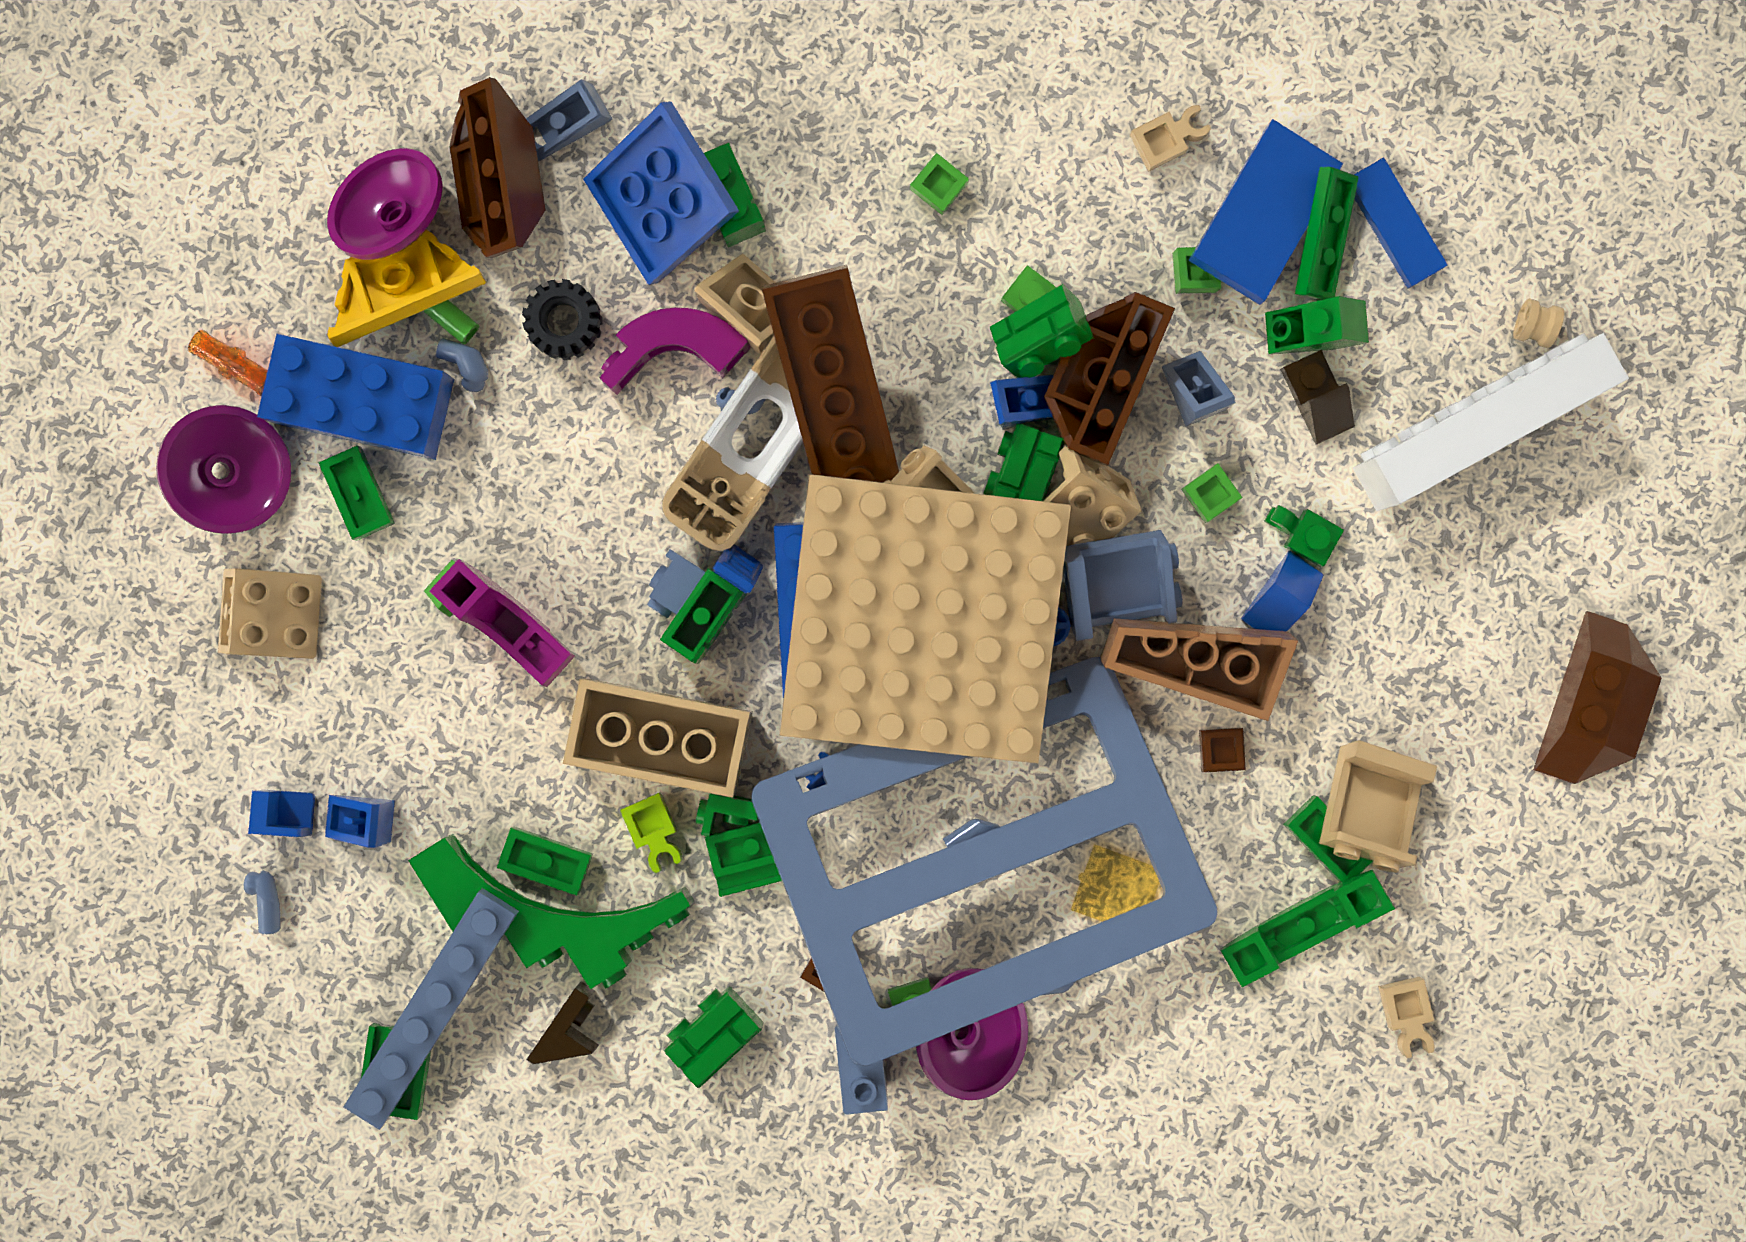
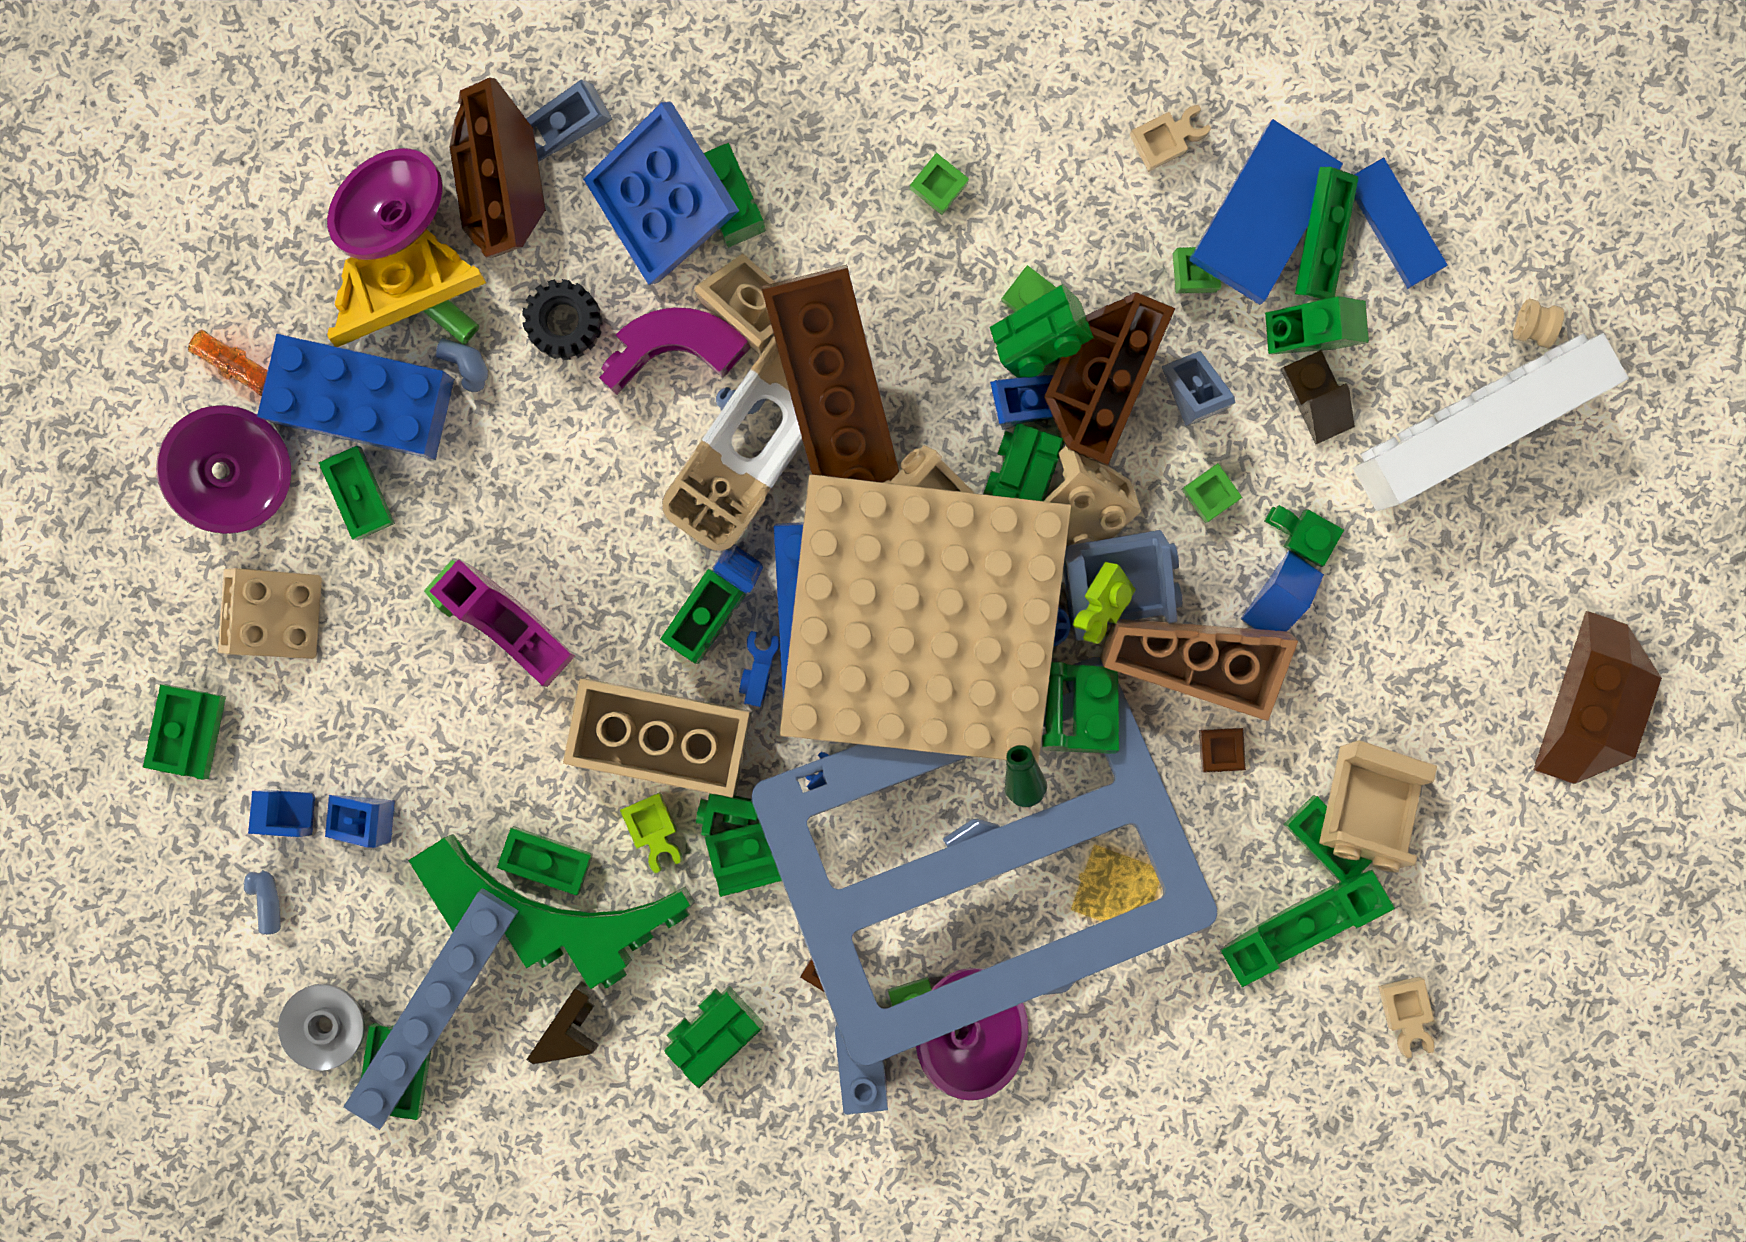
(184, 731): none -> green plate
(304, 1038): none -> light grey dish
(673, 584): sand blue brick -> none
(755, 681): none -> blue plate
(1023, 778): none -> dark green cone
(1093, 710): none -> green plate
(1107, 598): none -> lime plate

